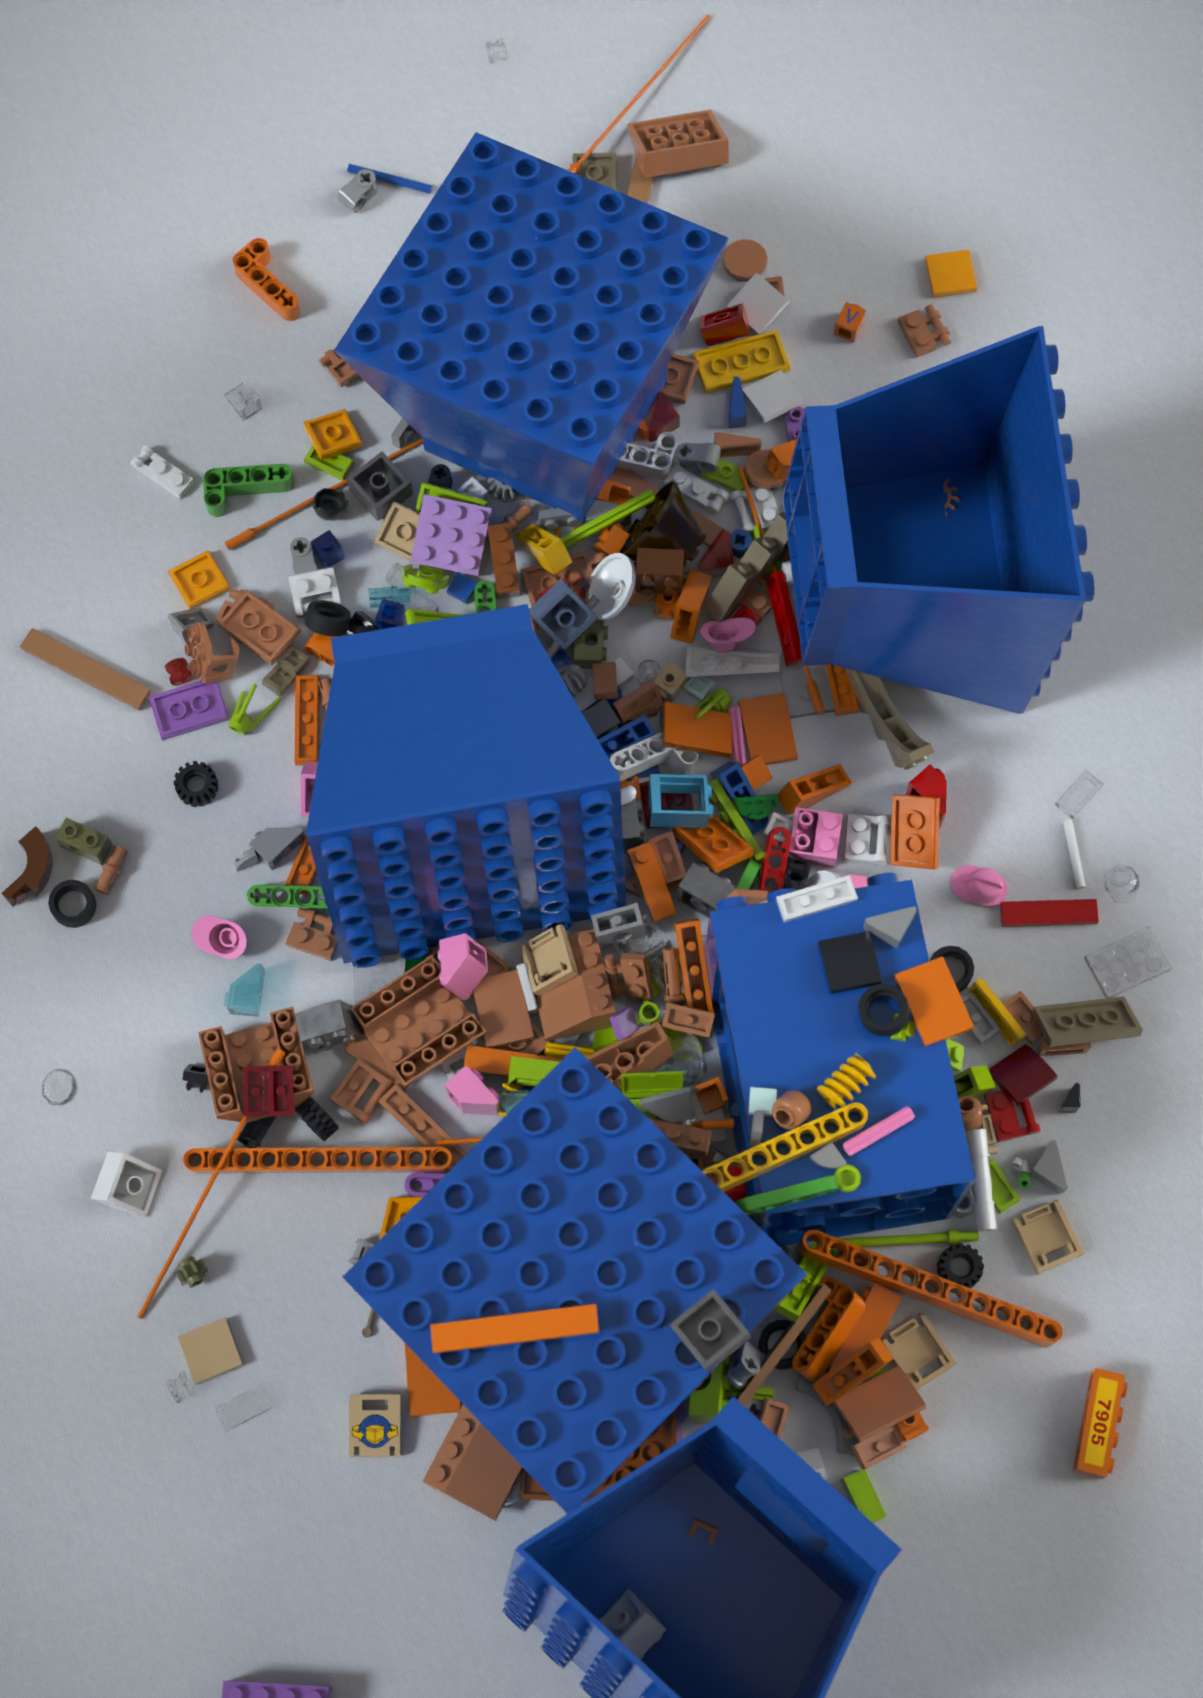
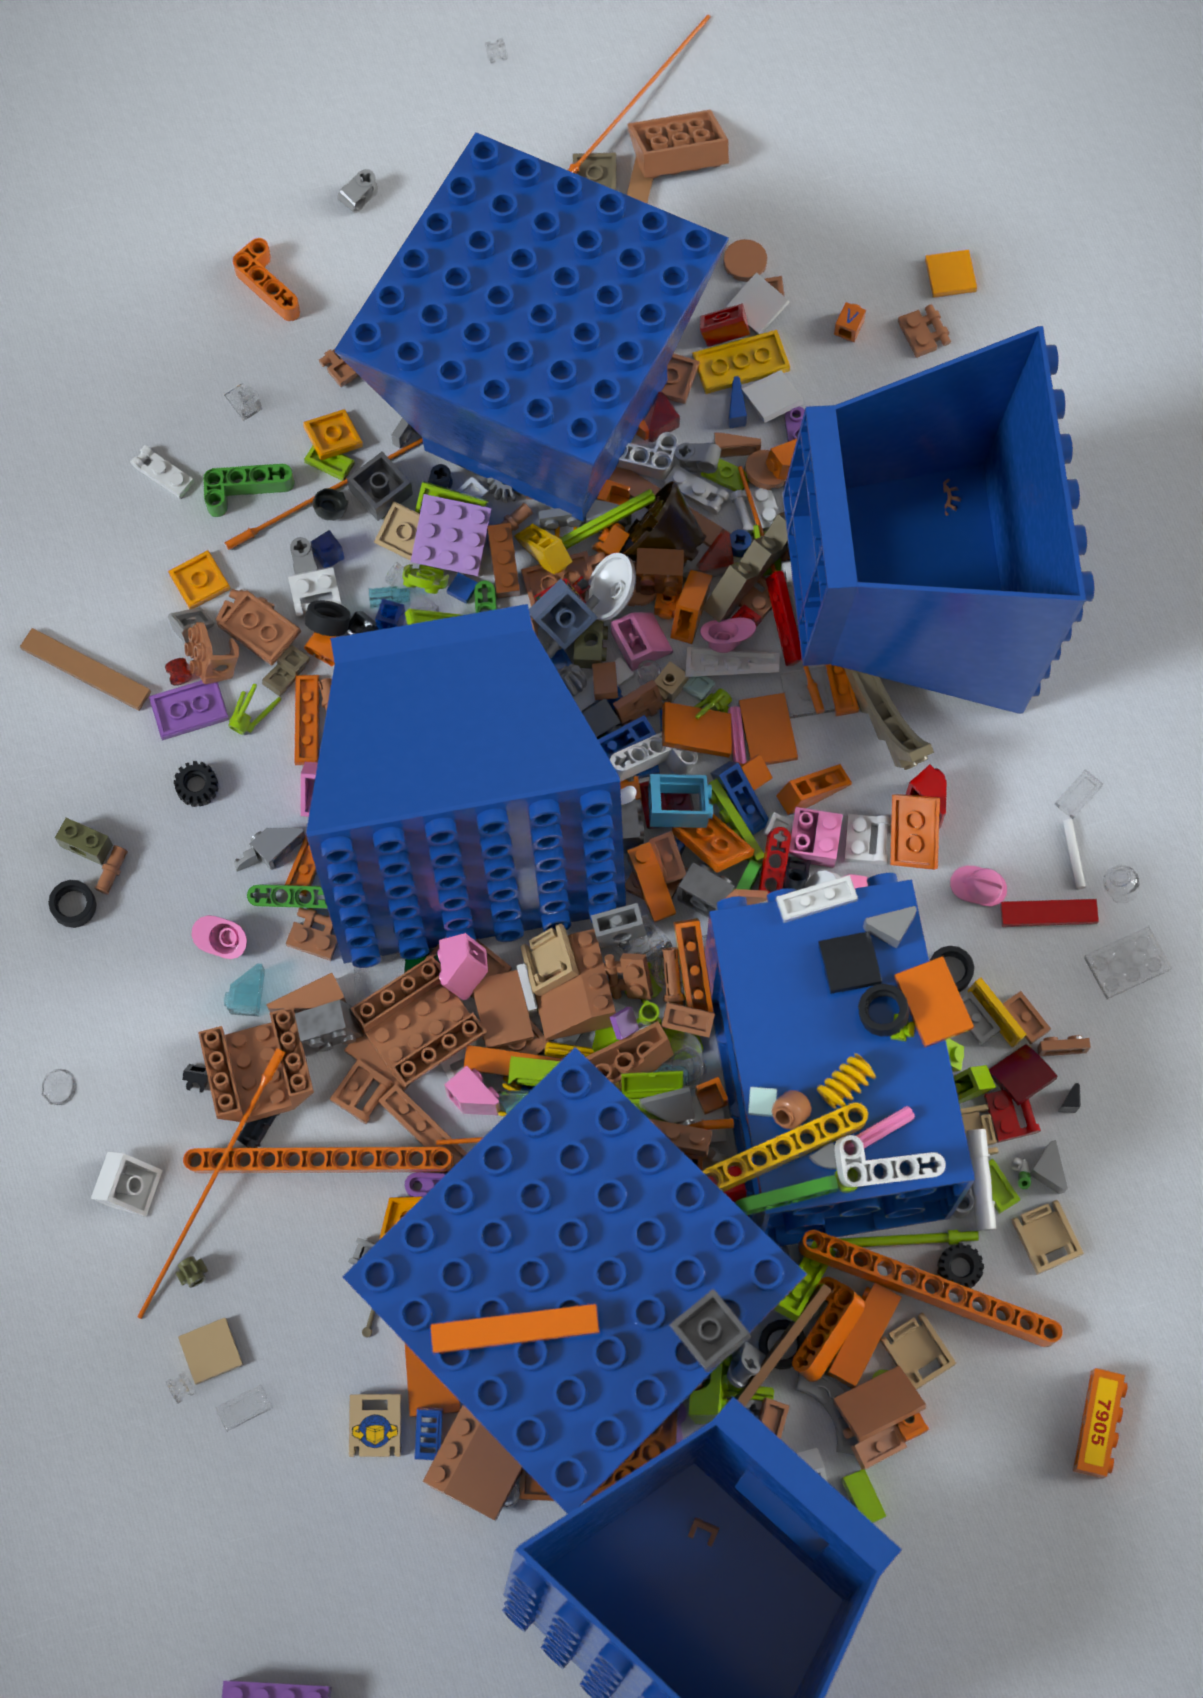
(37, 869): reddish brown arch -> none
(268, 1091): dark red slope -> none
(309, 996): none -> nougat slope
(317, 1118): black tyre -> none
(392, 179): blue bar -> none
(431, 1413): none -> blue slope
(633, 1624): white slope -> none
(640, 638): none -> bright pink slope
(756, 806): green tile -> none
(757, 1127): light grey tile -> none
(853, 1371): orange slope -> none
(890, 1165): none -> white beam
(971, 1112): nougat head -> none
(1087, 1021): dark tan plate -> none

